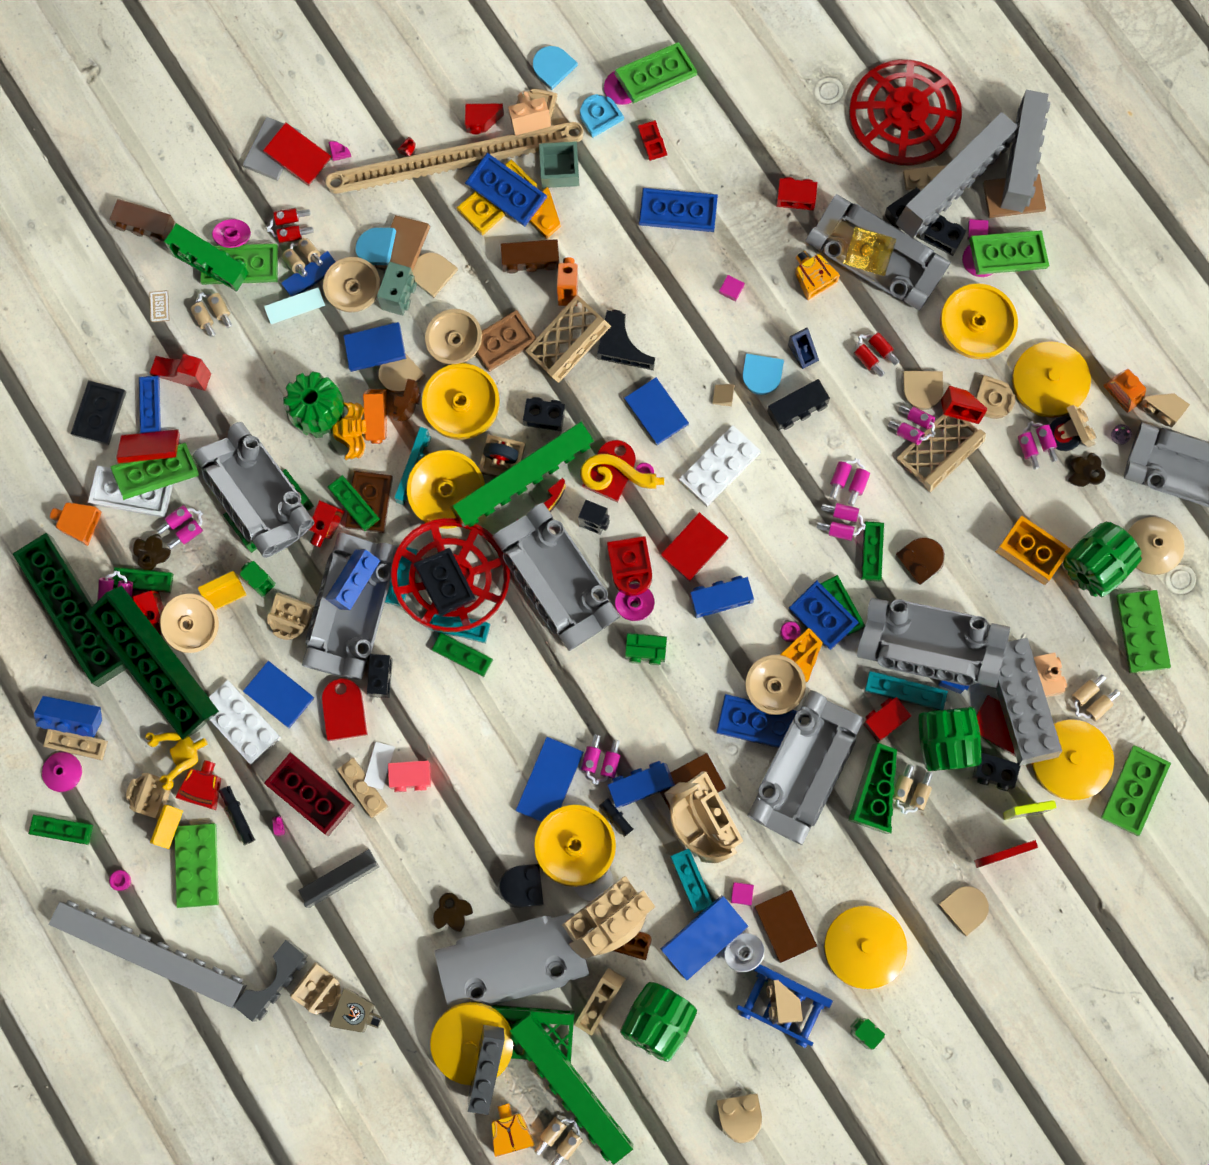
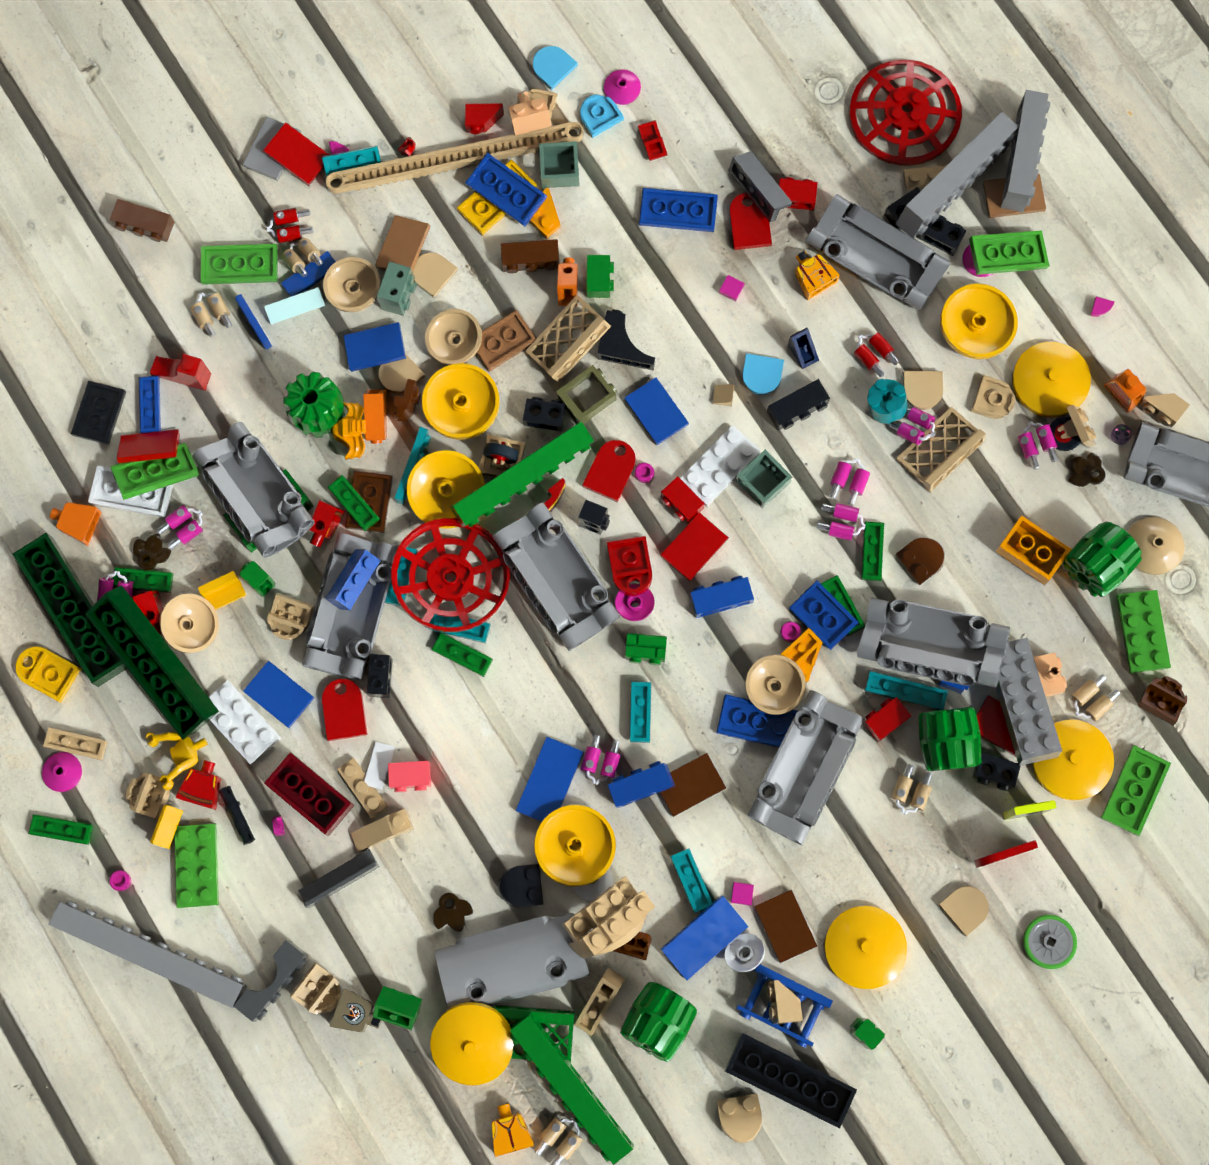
(47, 673): none -> yellow tile
(68, 716): blue brick -> none
(159, 306): sticker -> none
(206, 257): green wedge -> none
(231, 233): dark pink dish -> none
(253, 321): none -> blue tile
(351, 159): none -> teal plate
(376, 245): medium azure tile -> none
(382, 830): none -> tan slope
(397, 1008): none -> green brick
(444, 582): black tile -> none
(486, 1070): dark grey arch -> none
(571, 407): none -> olive window
(598, 276): none -> green brick
(616, 817): black pin -> none
(640, 479): yellow plant -> none
(640, 712): none -> teal plate
(655, 72): bright green plate -> none
(682, 500): none -> red brick
(701, 816): tan piece -> none
(748, 225): none -> red tile
(759, 185): none -> dark grey panel
(764, 478): none -> sand green piece
(790, 1080): none -> black brick
(870, 251): clear yellow slope -> none
(876, 790): green wedge -> none
(887, 401): none -> teal brick
(962, 405): red slope -> none
(977, 227): dark pink tile -> none
(1064, 942): none -> light grey wheel
(1101, 306): none -> dark pink tile
(1164, 699): none -> reddish brown slope

